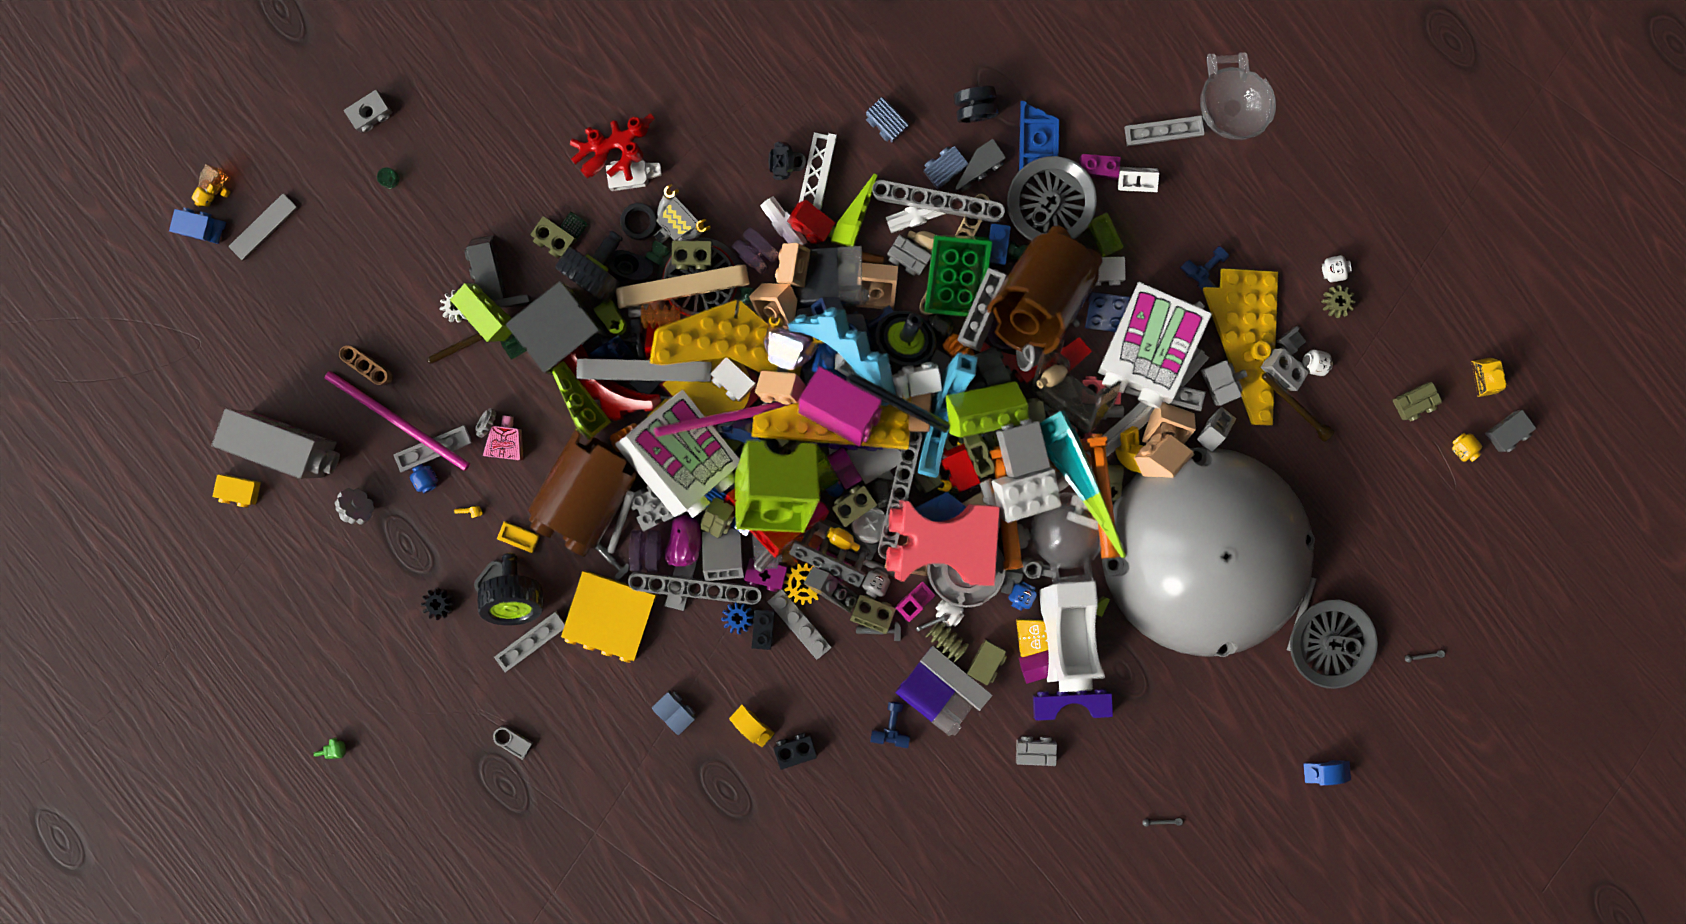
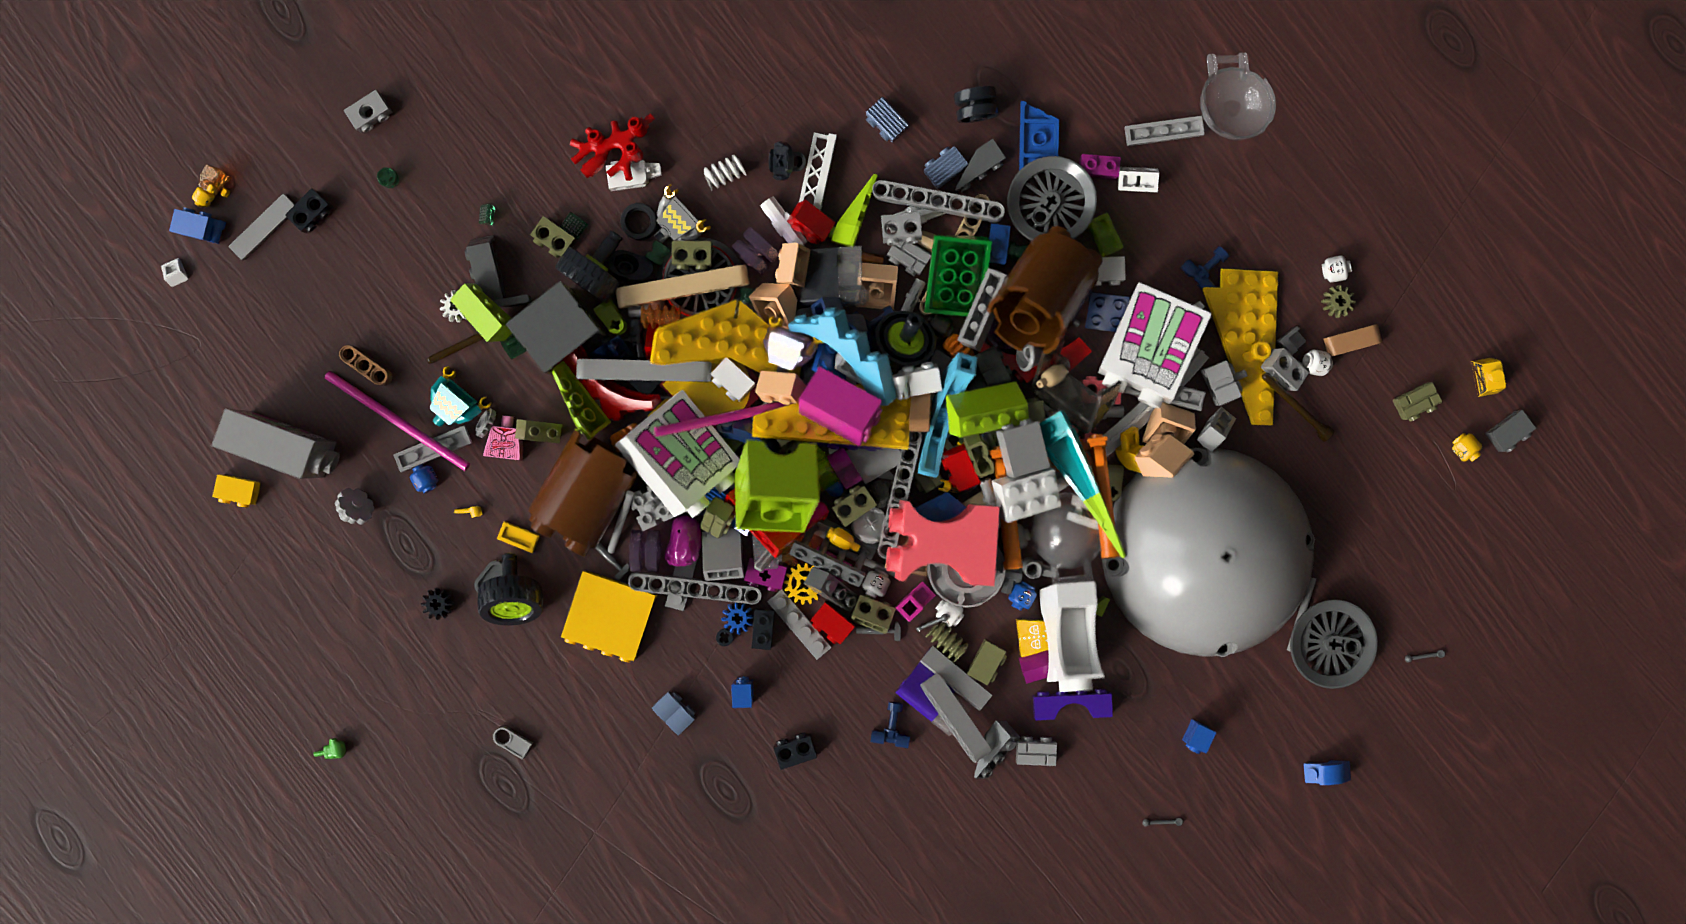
(174, 272): none -> white slope
(306, 206): none -> black brick
(451, 402): none -> teal torso
(486, 214): none -> clear green slope
(530, 641): light grey plate -> none
(538, 431): none -> olive brick
(724, 171): none -> white piece
(730, 638): none -> black bush
(742, 693): none -> blue brick
(751, 726): yellow brick -> none
(832, 623): none -> red brick
(898, 402): black axle -> none
(901, 222): none -> light grey brick
(913, 295): none -> light grey pin
(955, 718): none -> light grey beam
(1001, 739): none -> dark grey slope
(1198, 737): none -> blue brick
(1353, 340): none -> medium nougat beam

